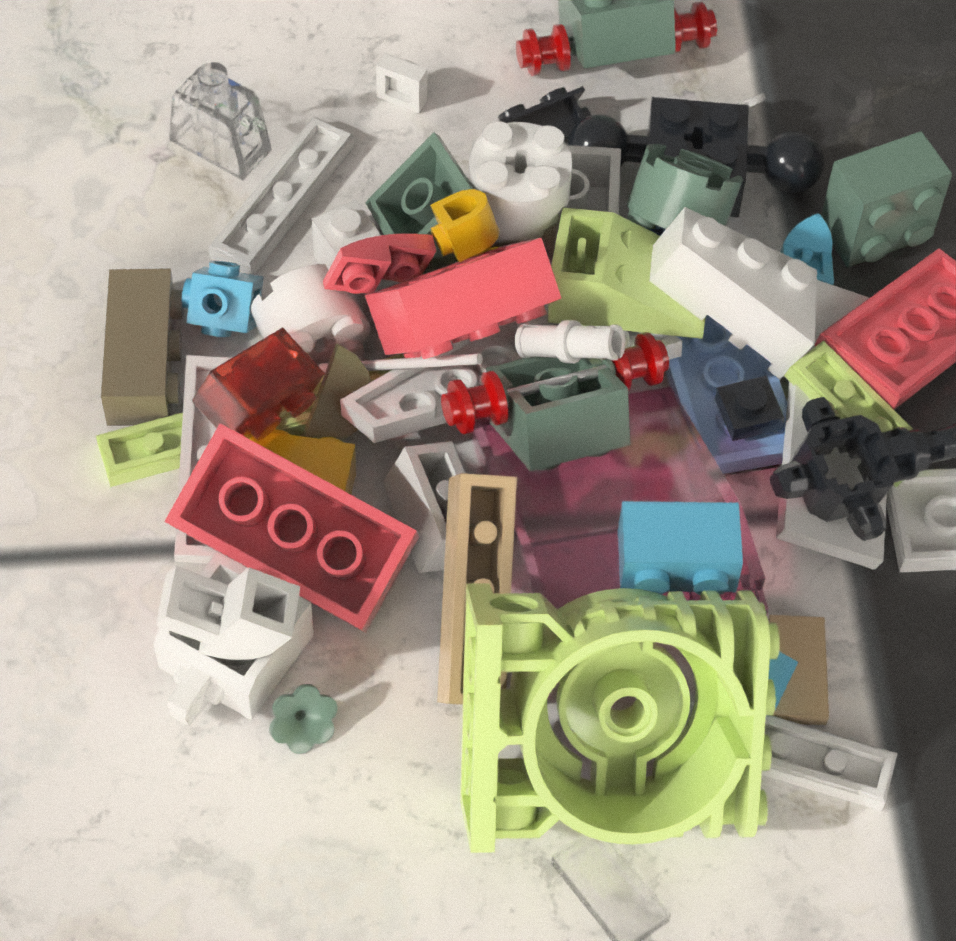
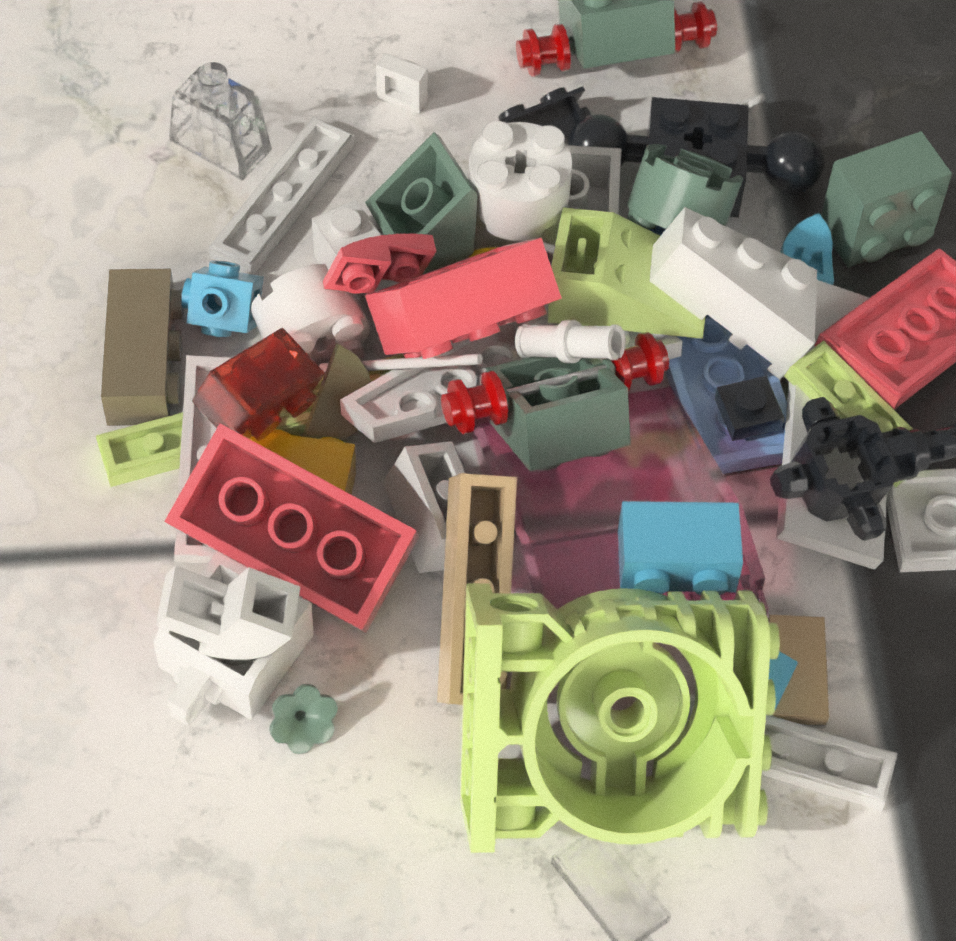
(464, 224): yellow plate -> none

